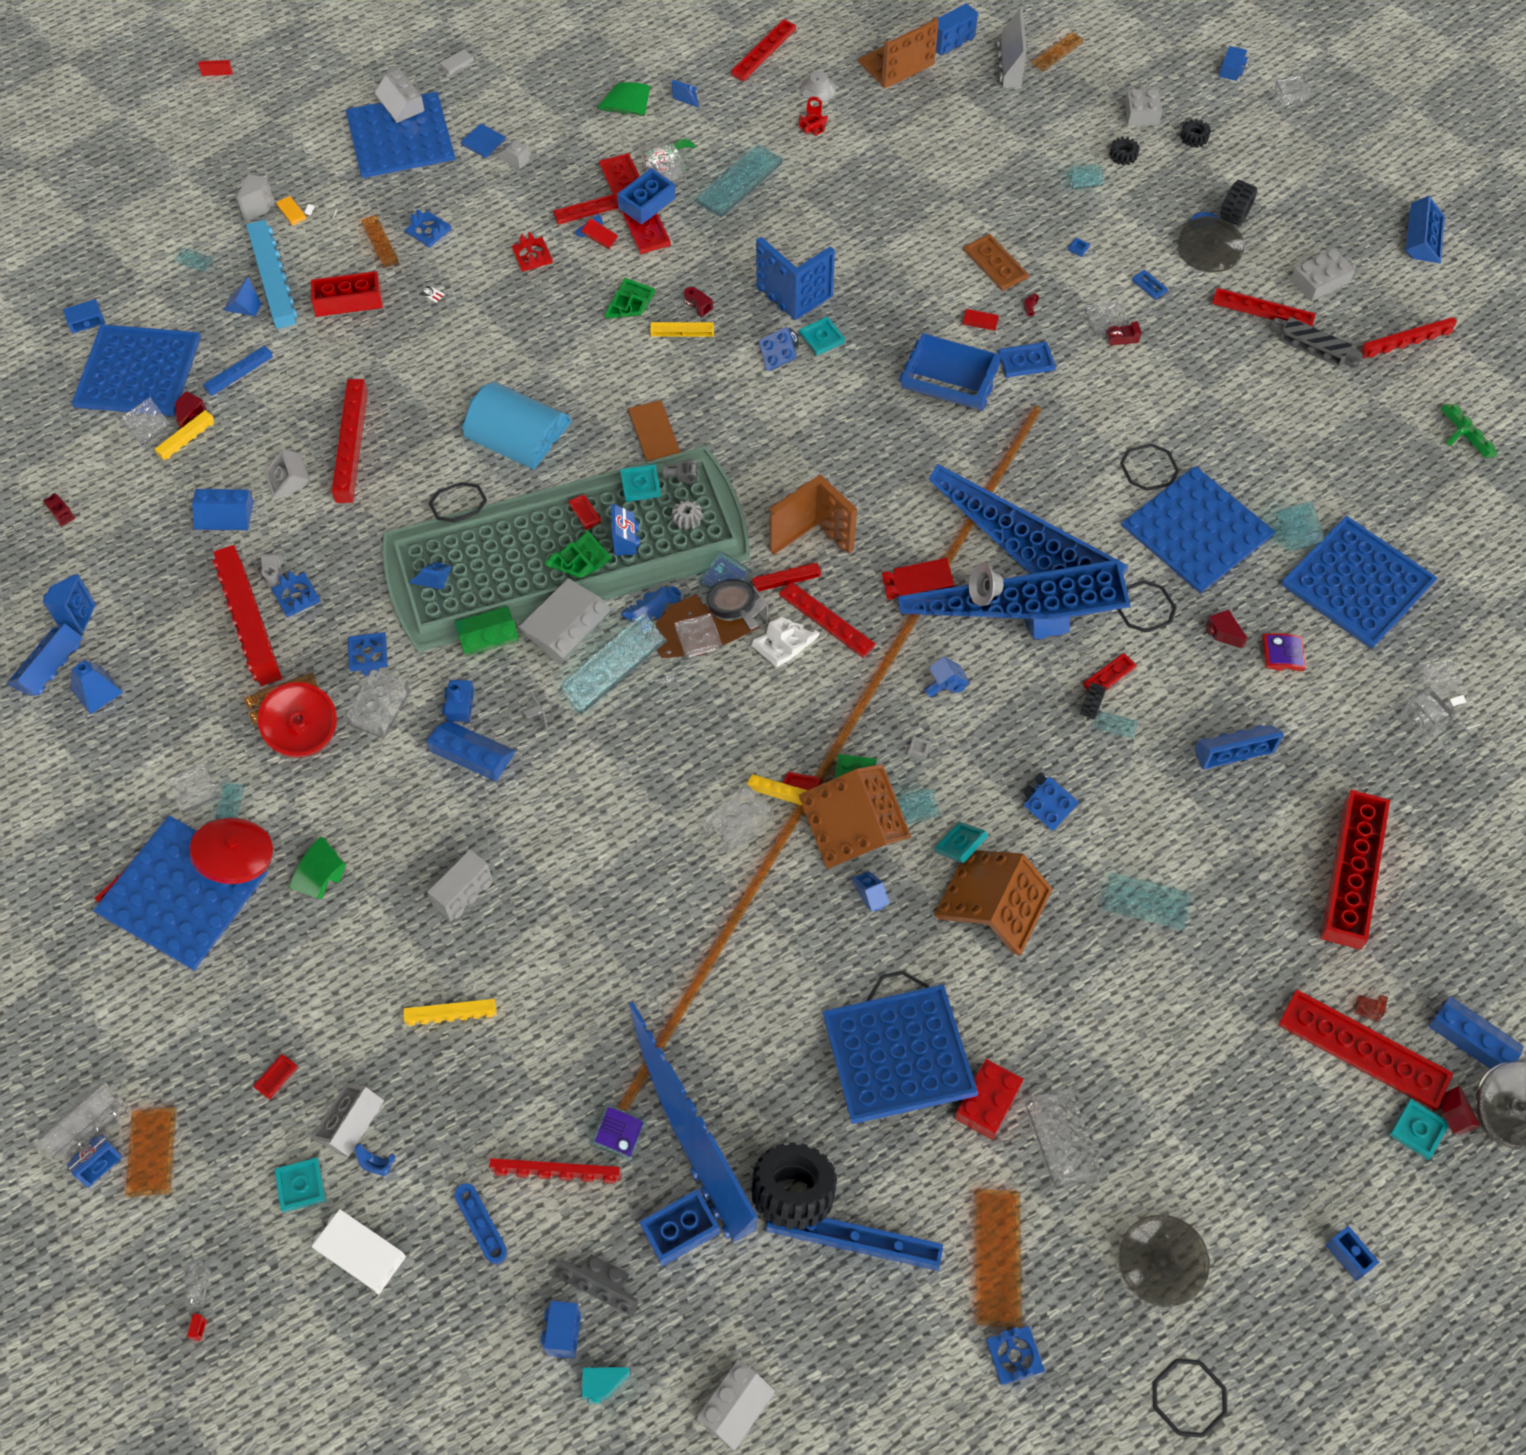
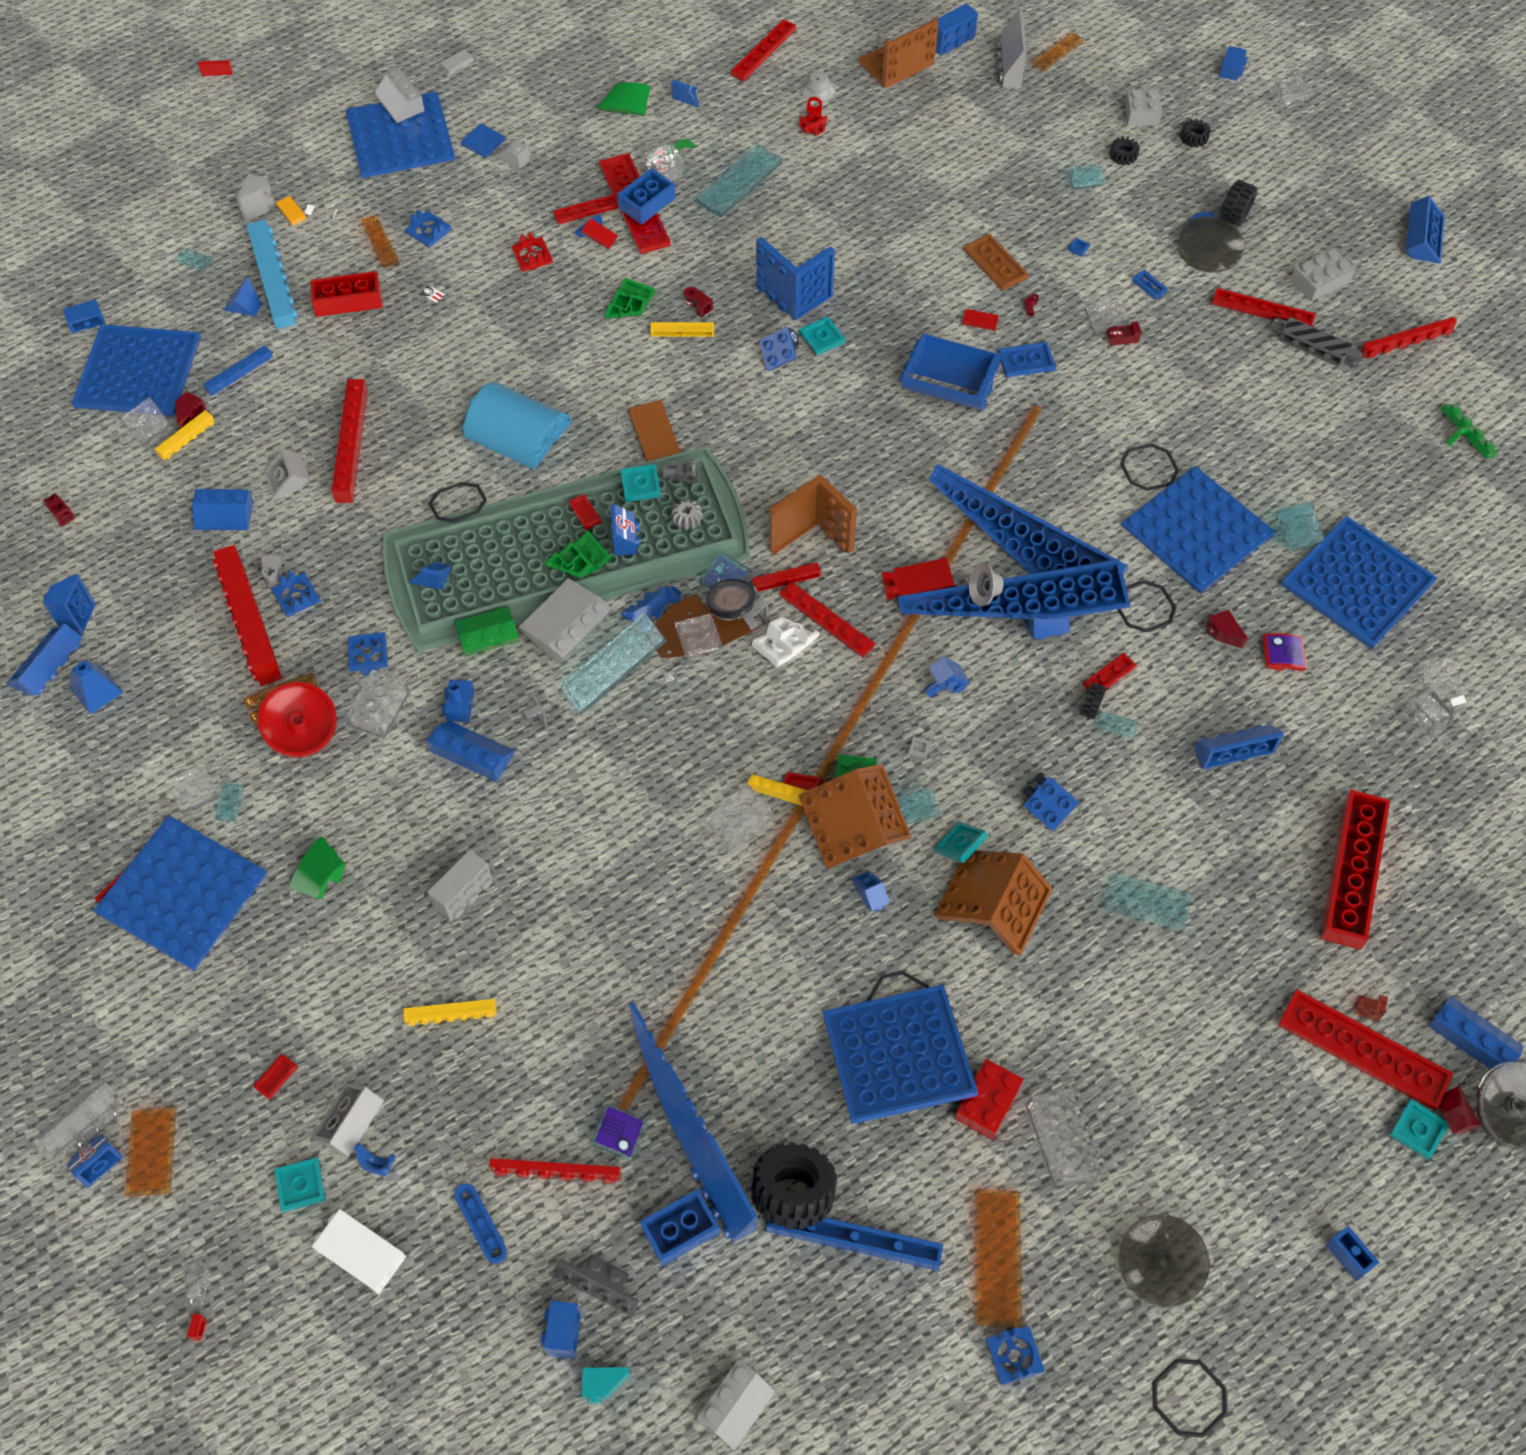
(231, 850): red dish -> none

